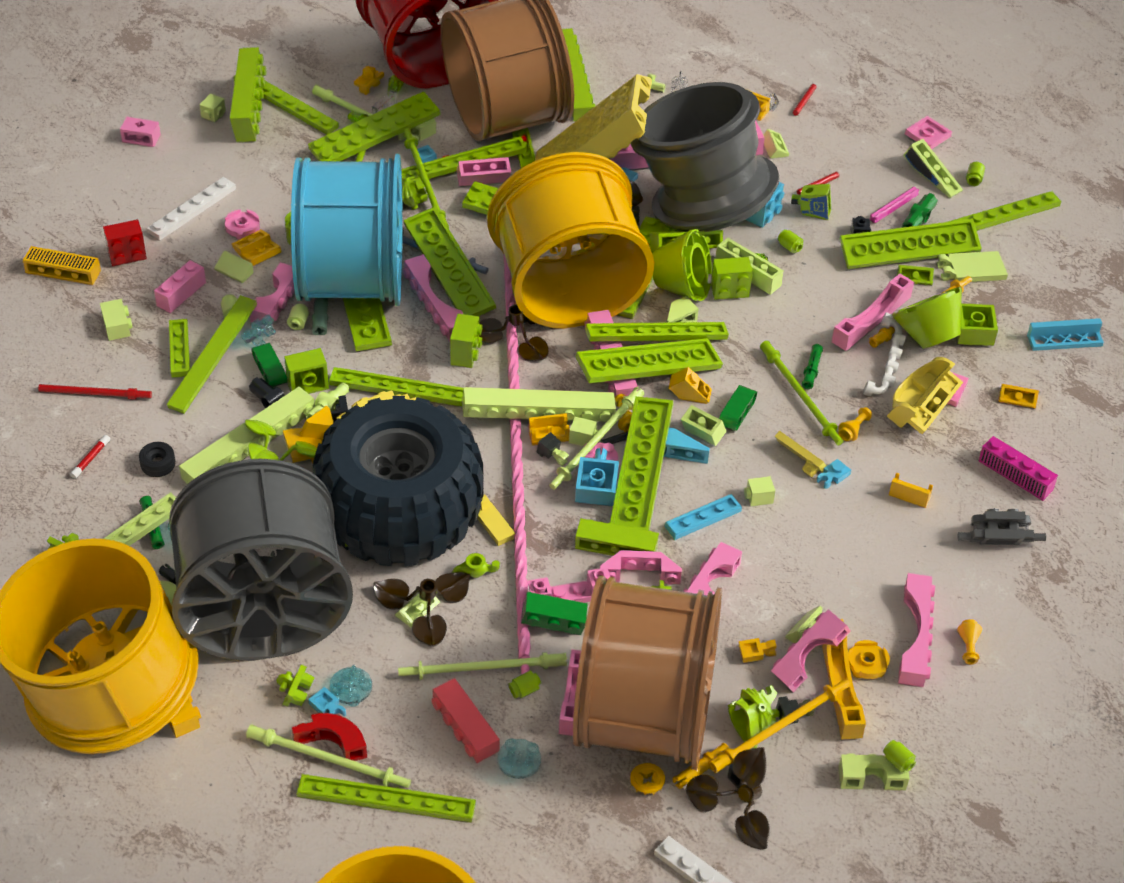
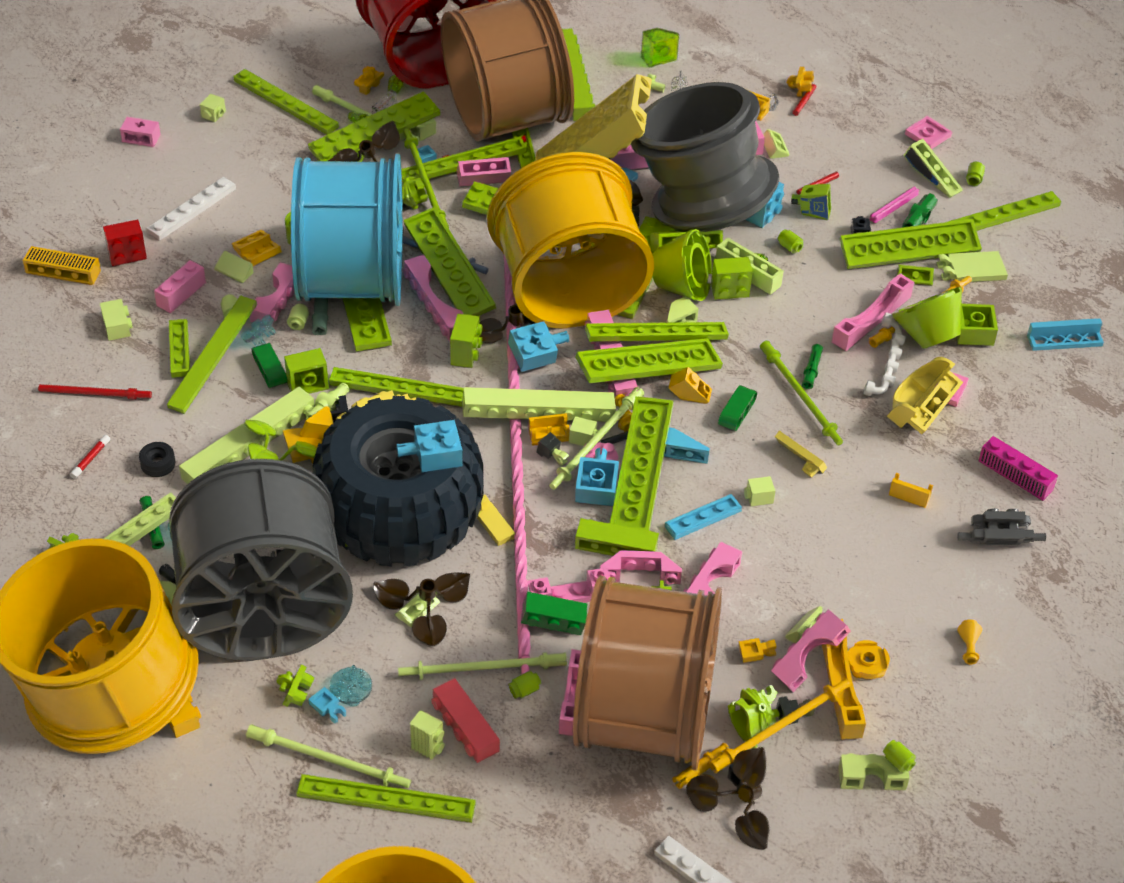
(248, 94): lime brick -> none
(249, 224): bright pink plate -> none
(265, 391): black piece -> none
(335, 729): red arch -> none
(385, 137): none -> dark brown plant
(427, 735): none -> yellowish green brick
(435, 446): none -> medium azure brick
(476, 566): lime piece -> none
(509, 756): clear light blue plate -> none
(535, 345): none -> medium azure brick
(647, 770): yellow gear -> none
(659, 46): none -> clear neon green slope
(703, 425): yellowish green brick -> none
(801, 81): none -> yellow hips
(834, 472): medium azure plate -> none
(849, 429): yellow piece -> none
(914, 662): bright pink arch -> none
(1018, 396): yellow slope -> none

